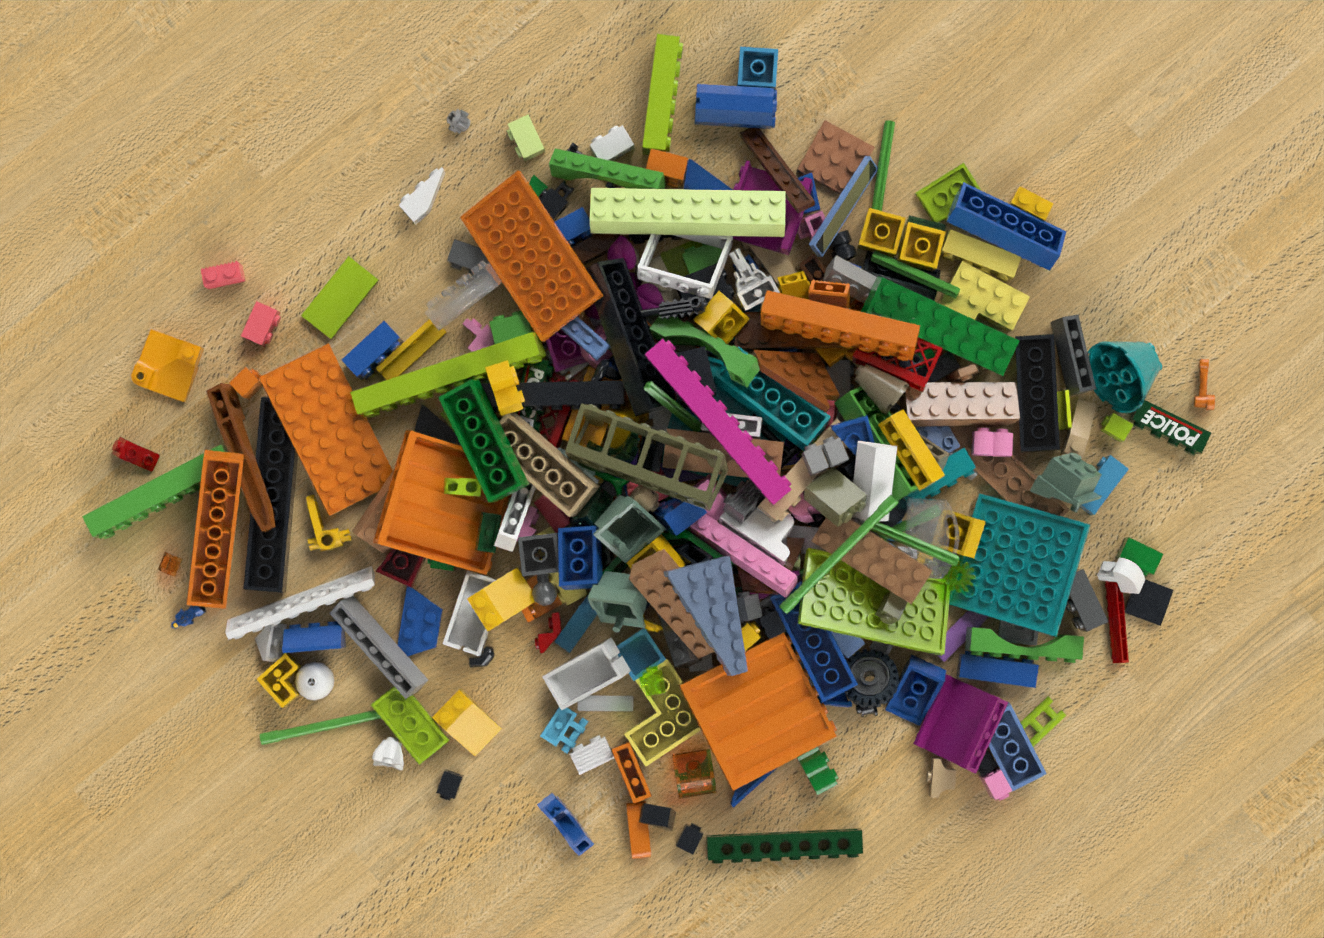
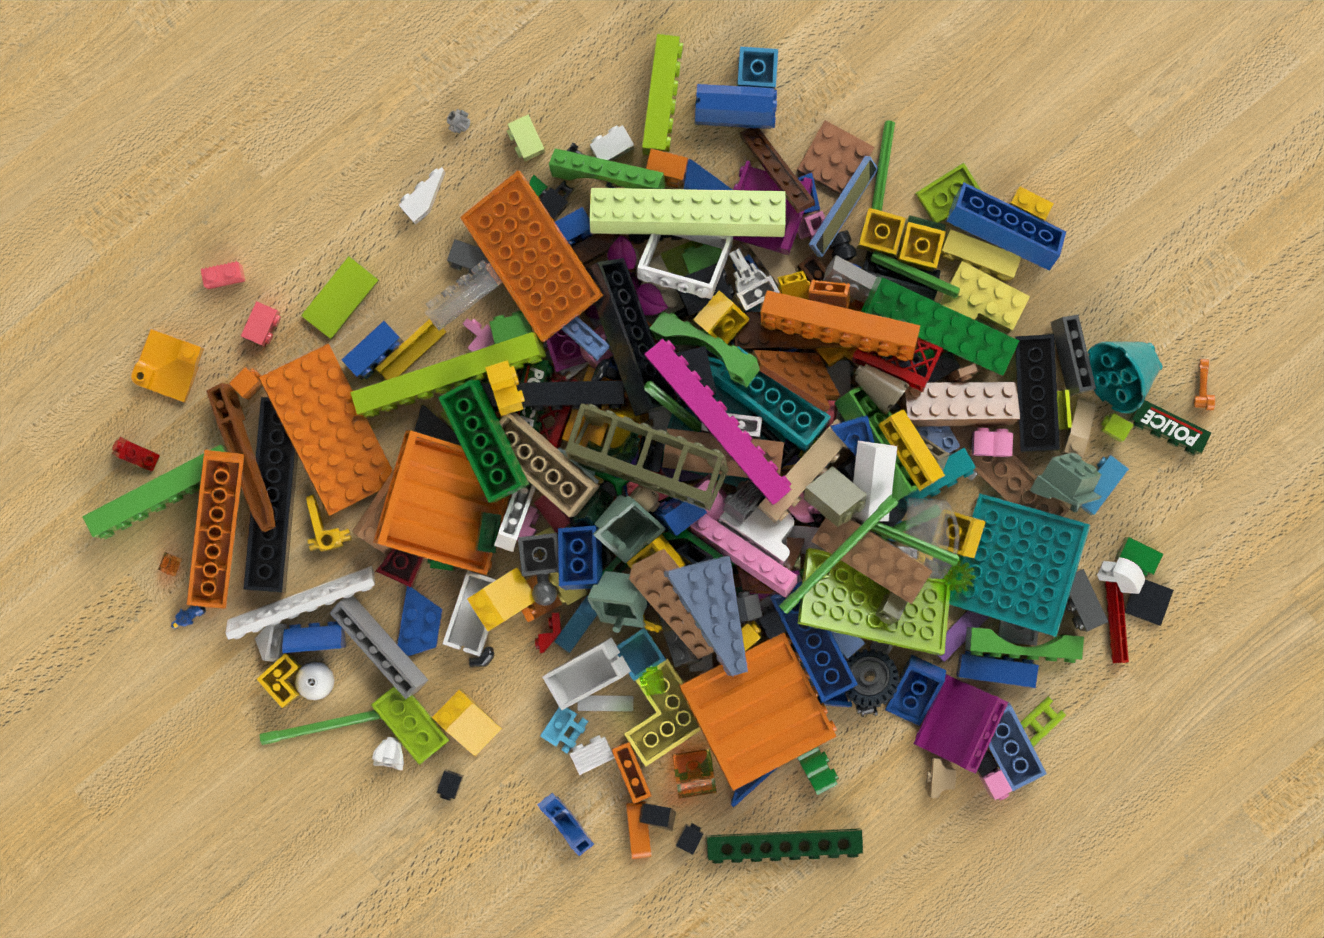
(462, 486): lime leg -> none
(675, 308): black piece -> none
(833, 451): light grey piece -> none

